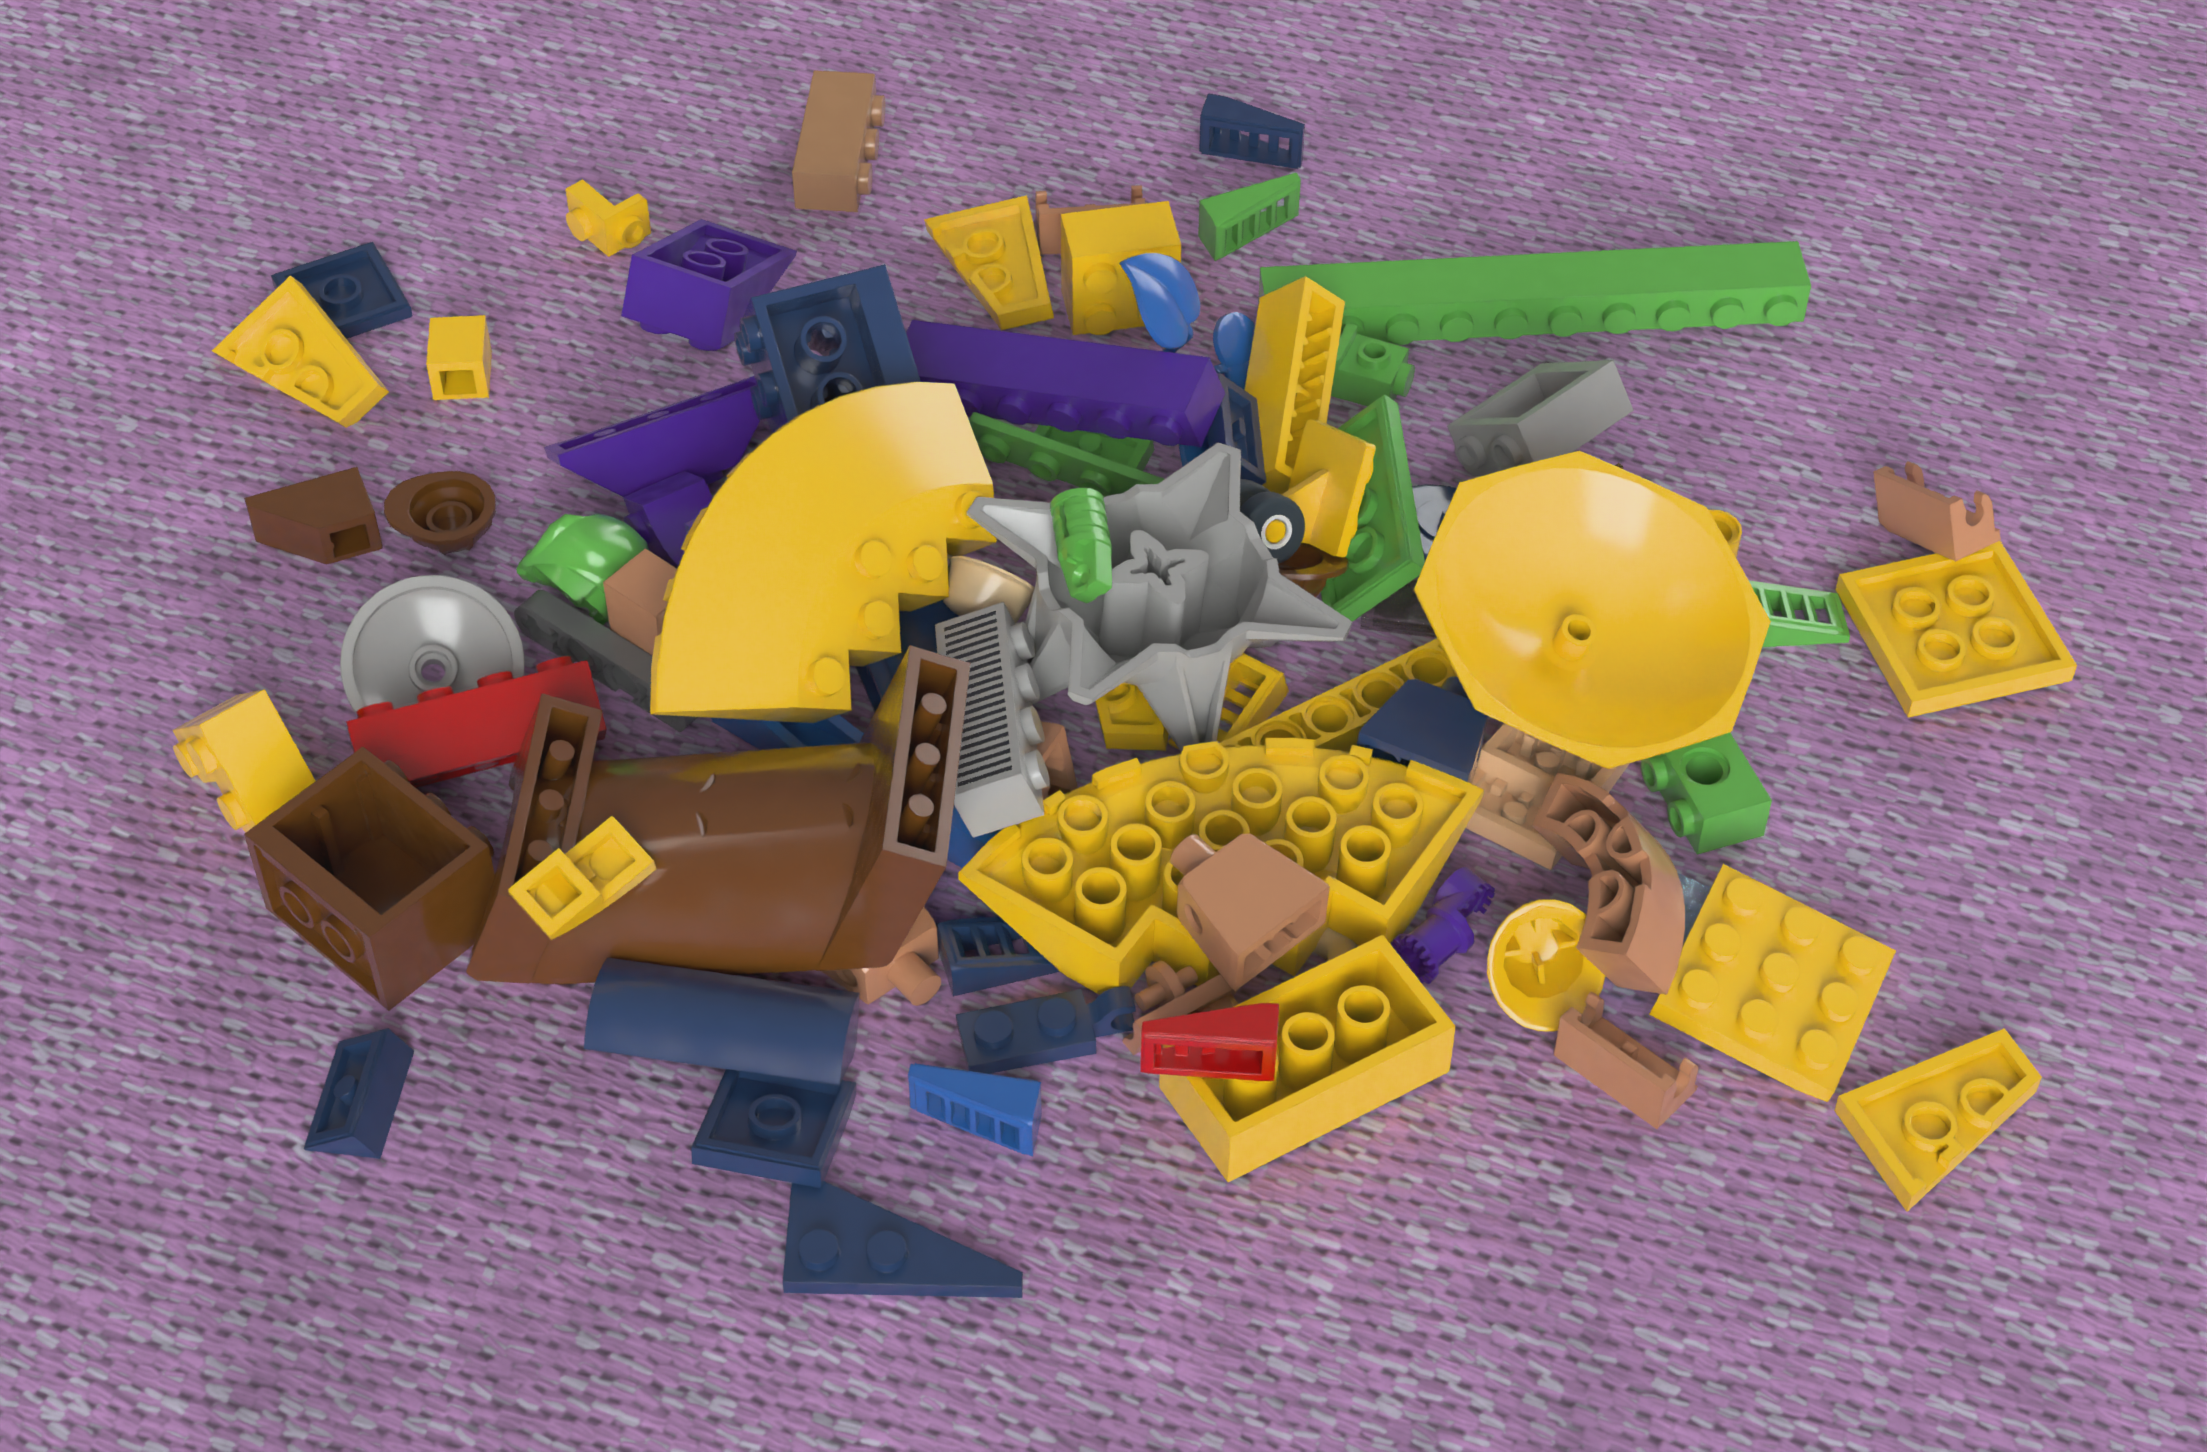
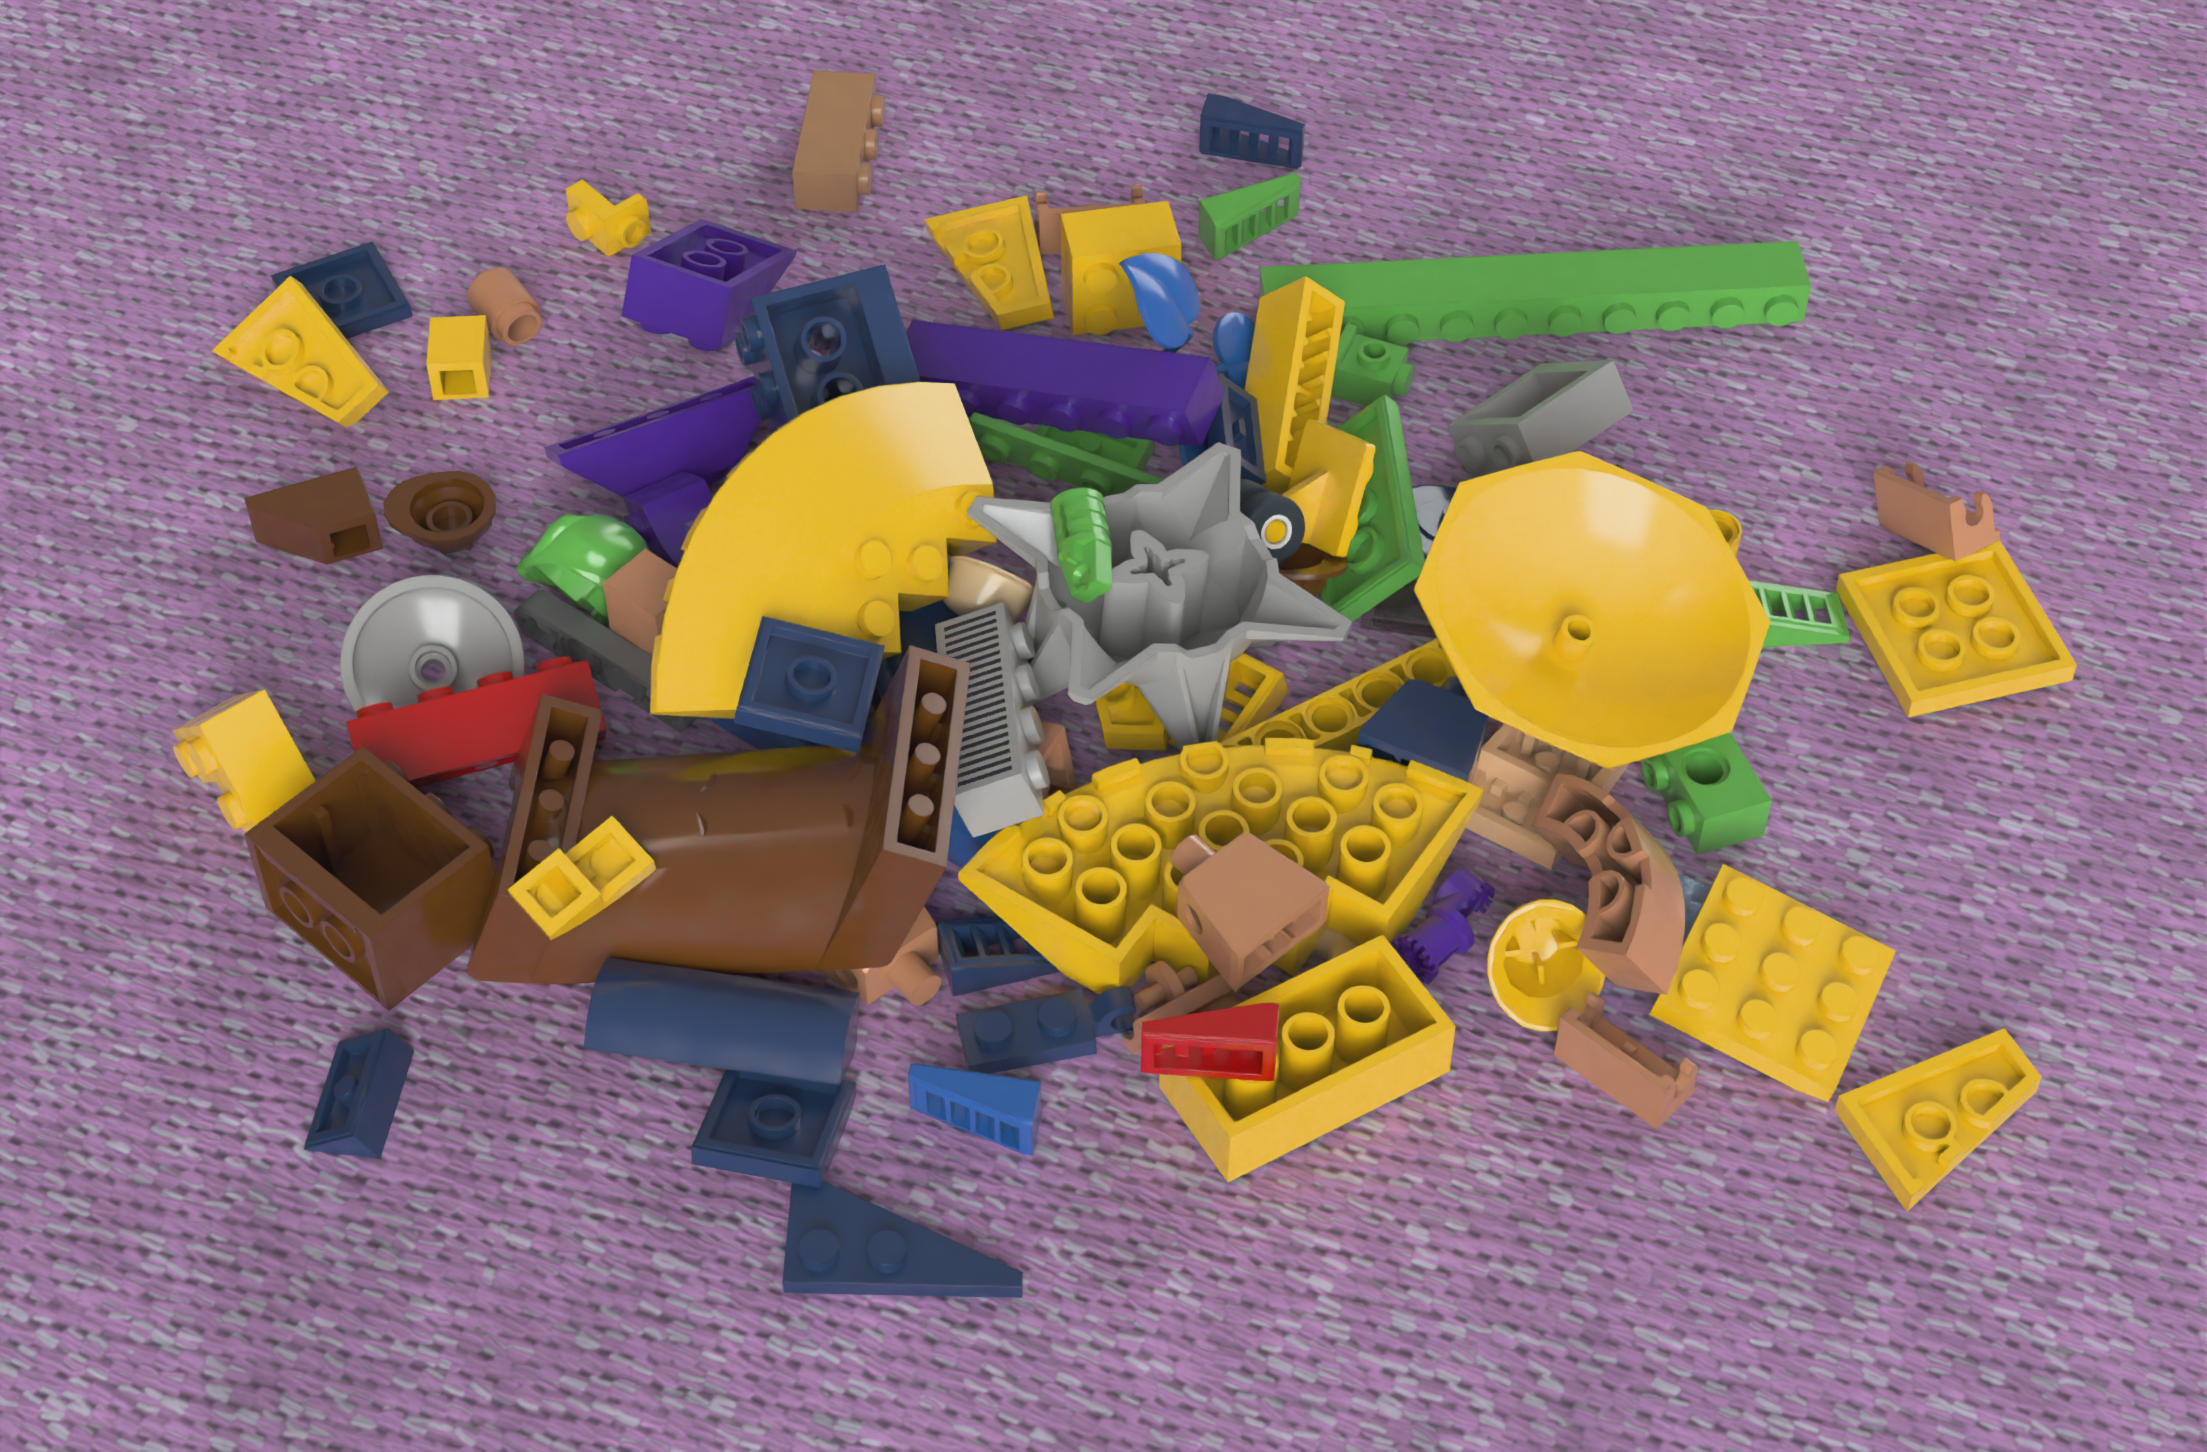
(508, 306): none -> nougat brick
(809, 684): none -> dark blue tile

